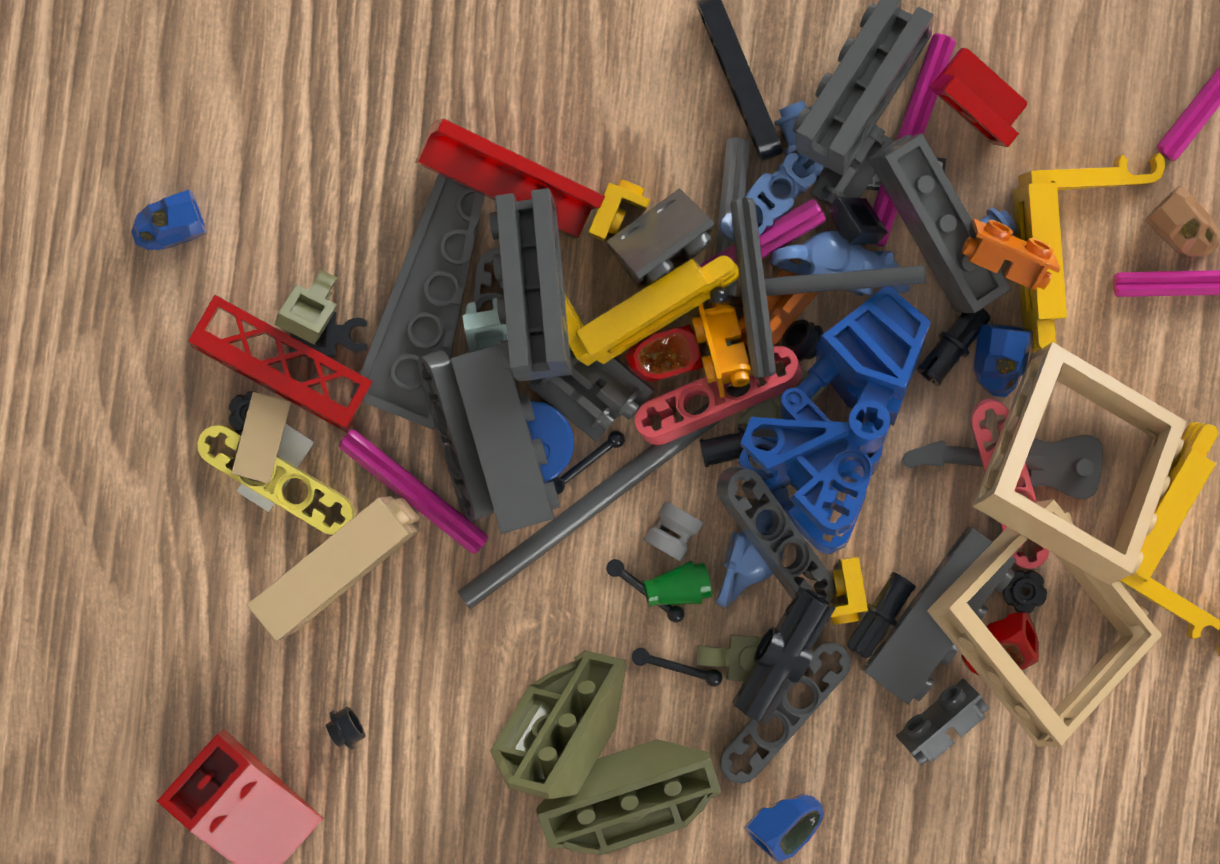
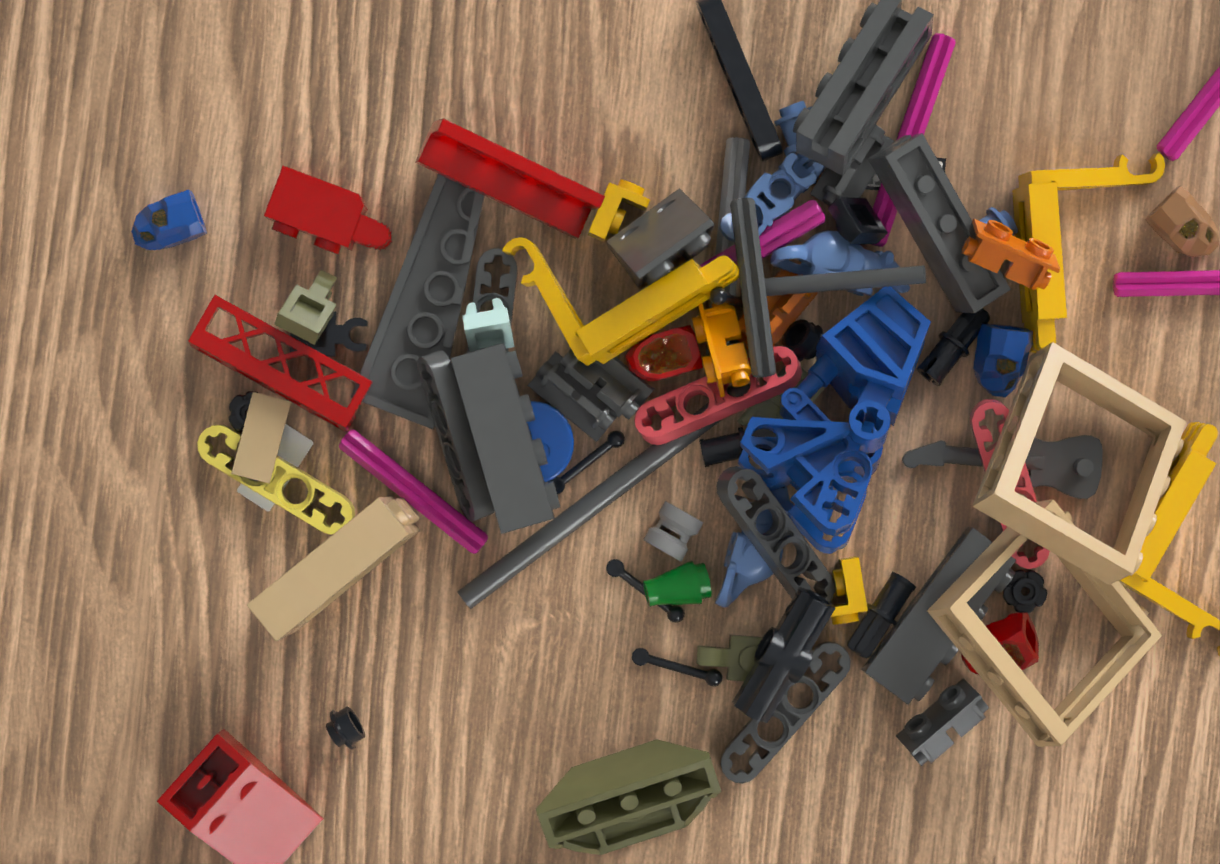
(324, 212): none -> red hinge
(531, 286): dark grey brick -> none
(561, 727): olive wedge -> none
(785, 826): blue rock -> none
(980, 97): red panel -> none

